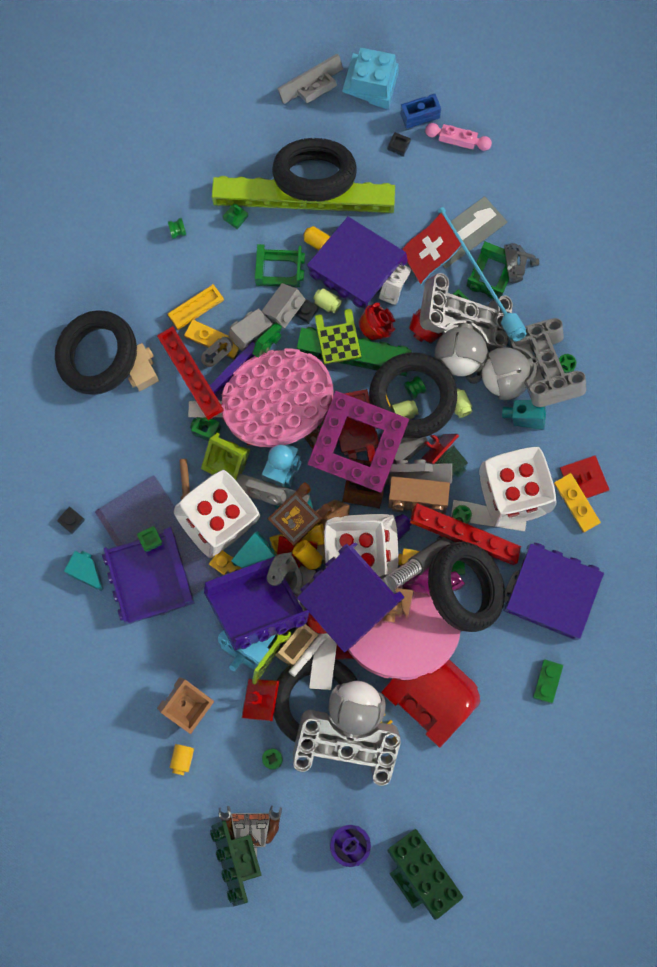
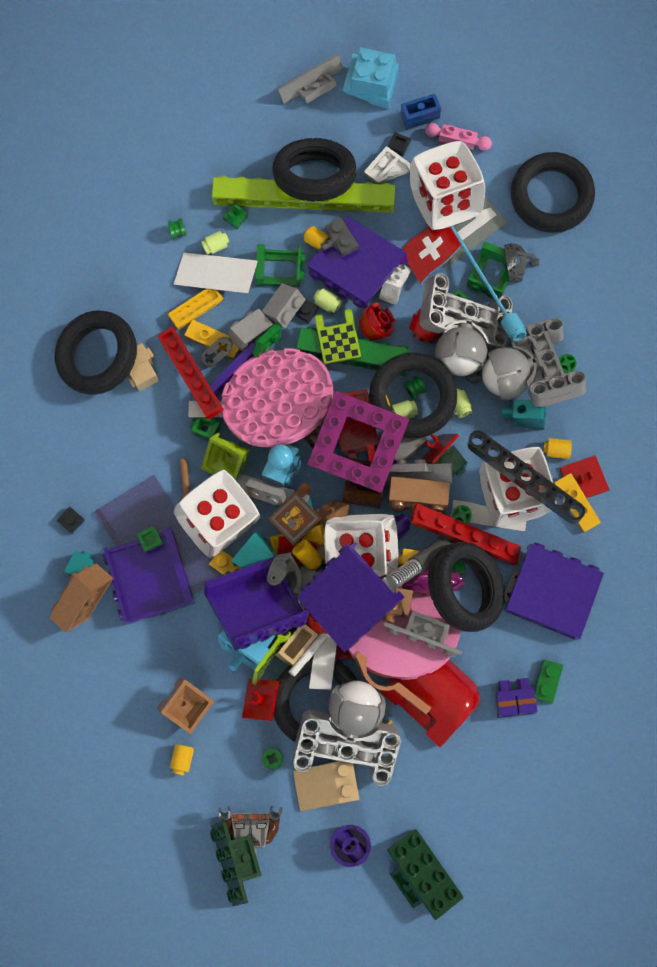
(80, 597): none -> medium nougat brick
(215, 242): none -> yellowish green brick
(215, 272): none -> white sticker
(326, 785): none -> tan slope
(340, 238): none -> dark grey plate
(361, 661): none -> nougat piece
(387, 167): none -> white wing
(426, 629): none -> light grey bracket
(447, 185): none -> white piece
(508, 698): none -> dark purple hips
(535, 477): none -> black beam
(557, 448): none -> yellow brick
(559, 163): none -> black tyre

